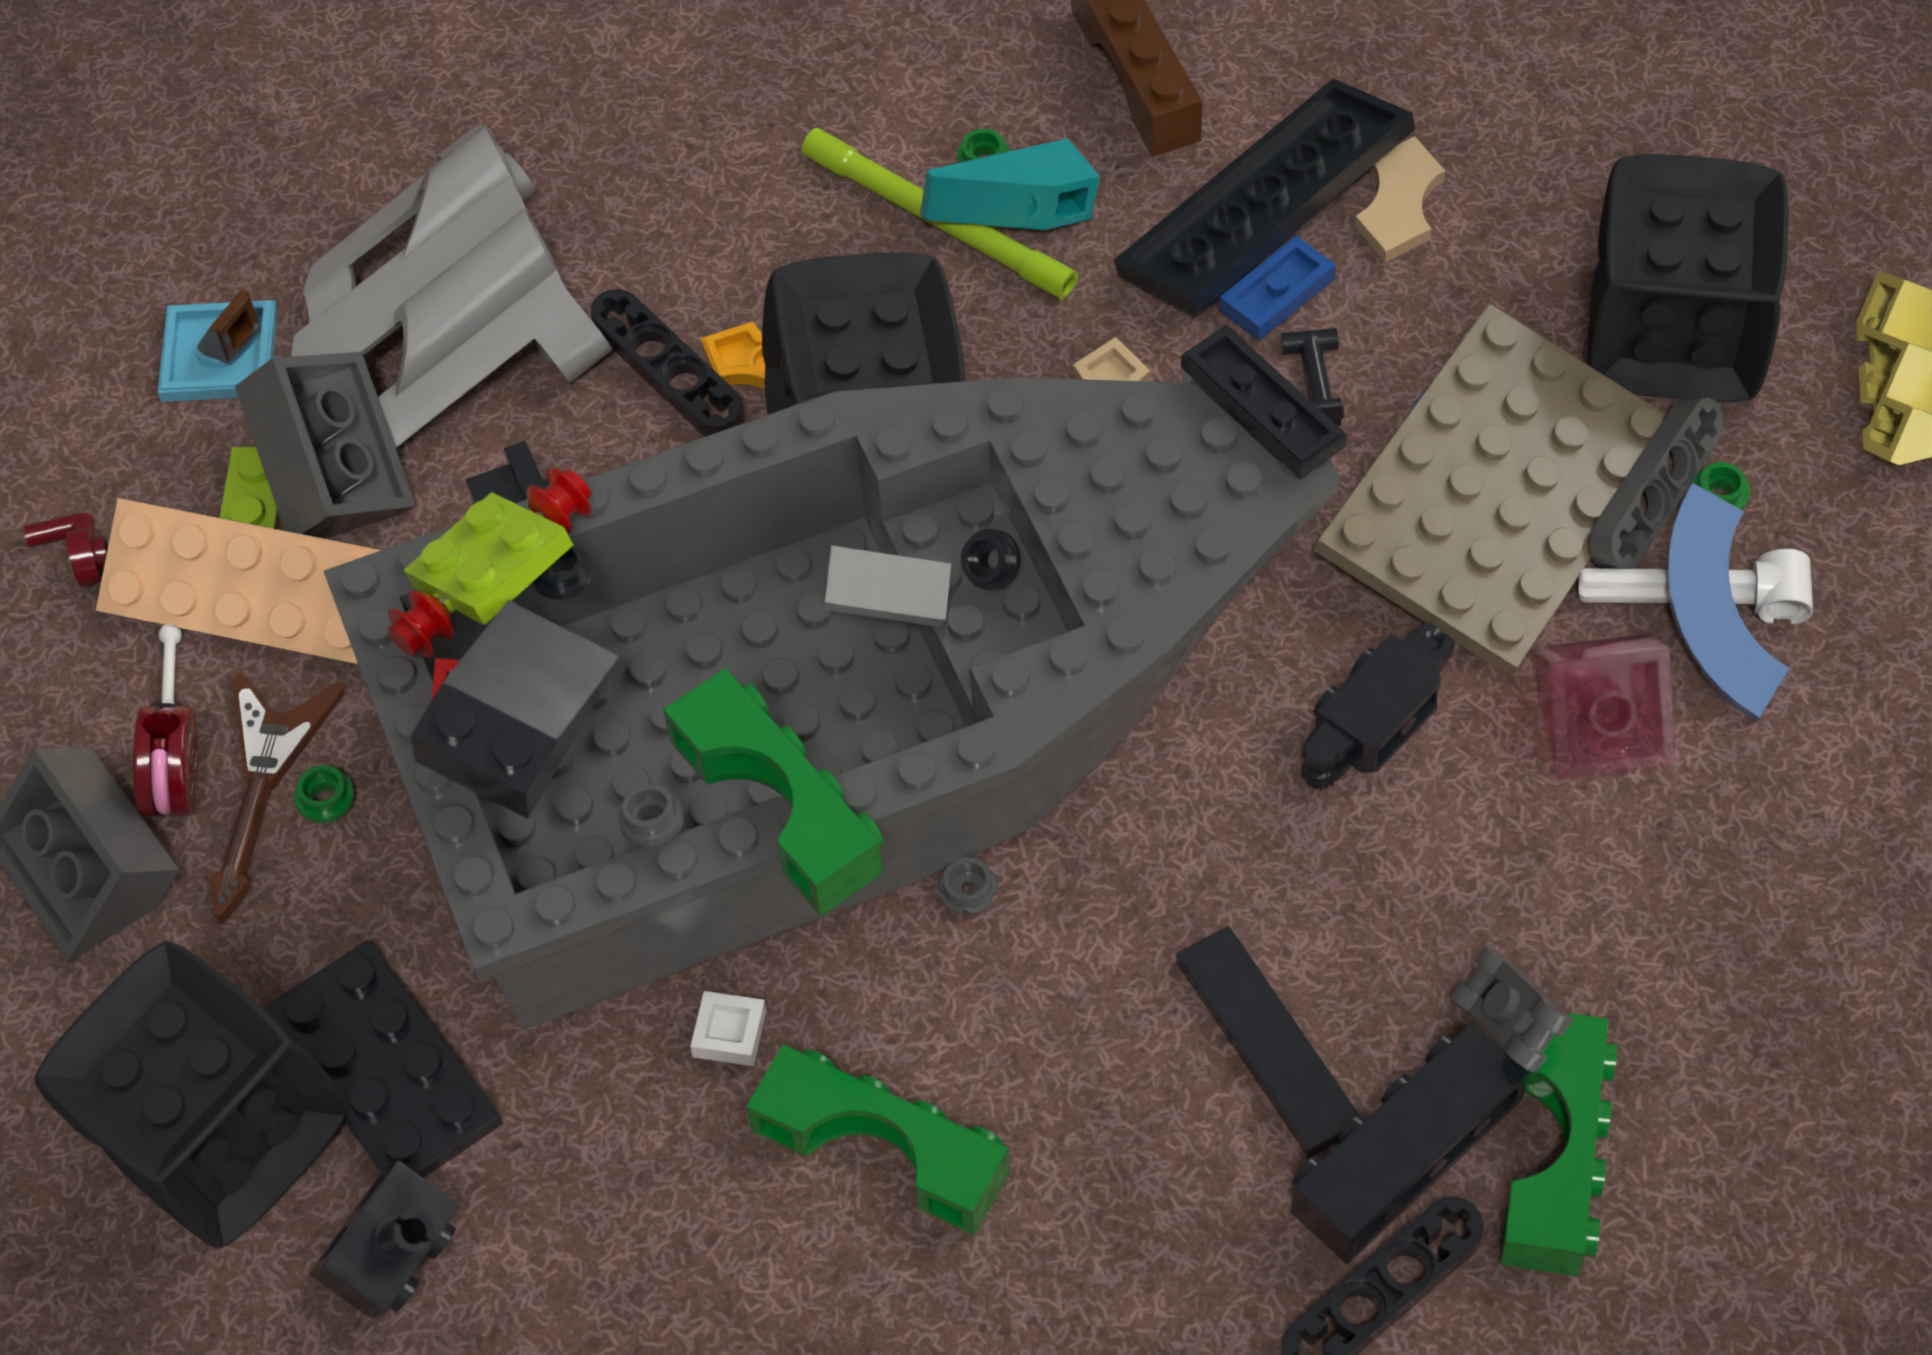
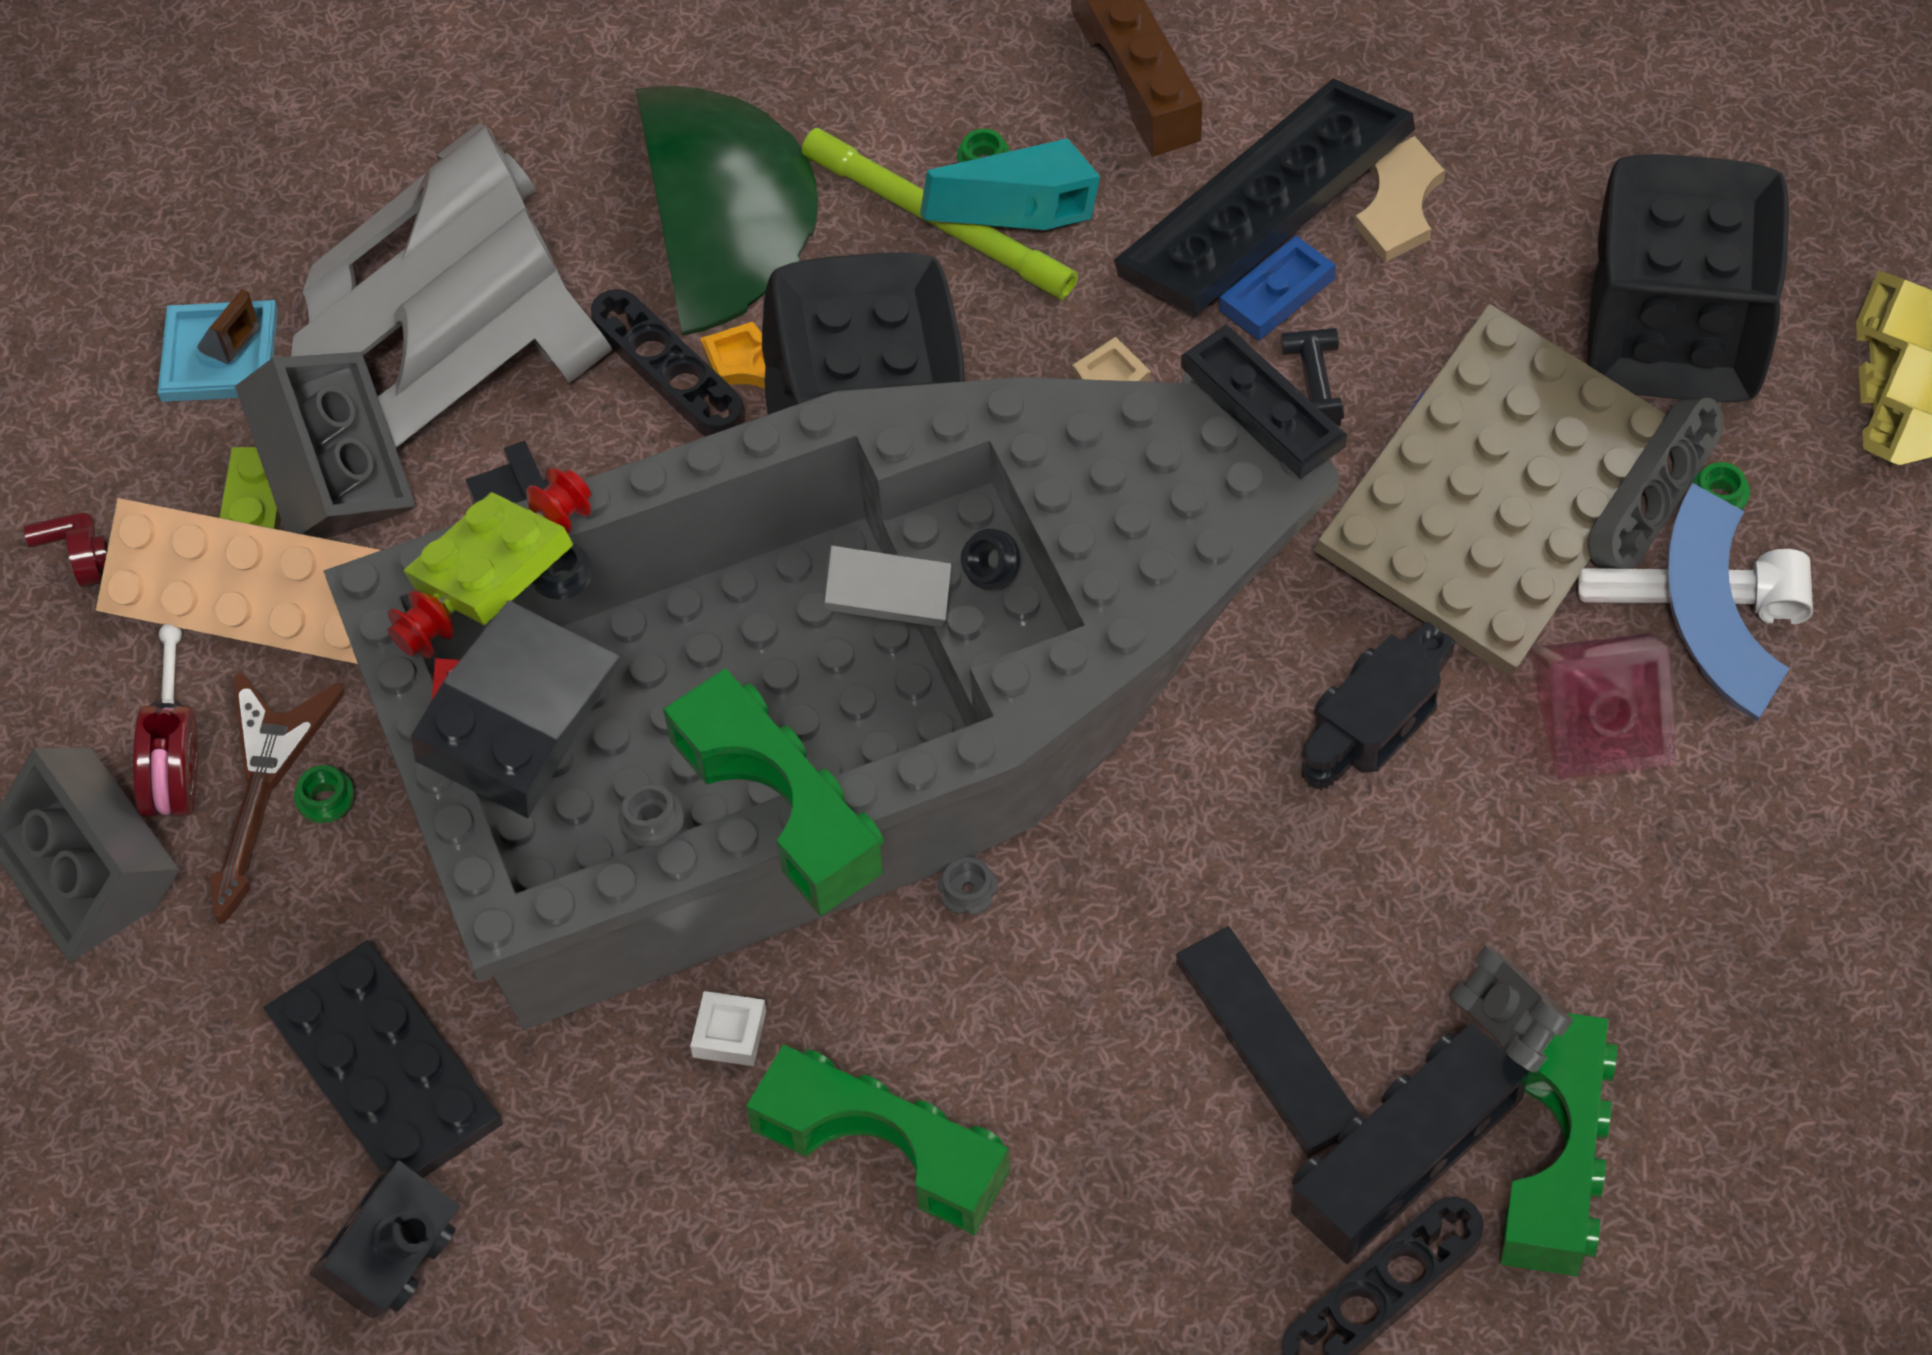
(192, 1093): black piece -> none
(728, 198): none -> dark green brick

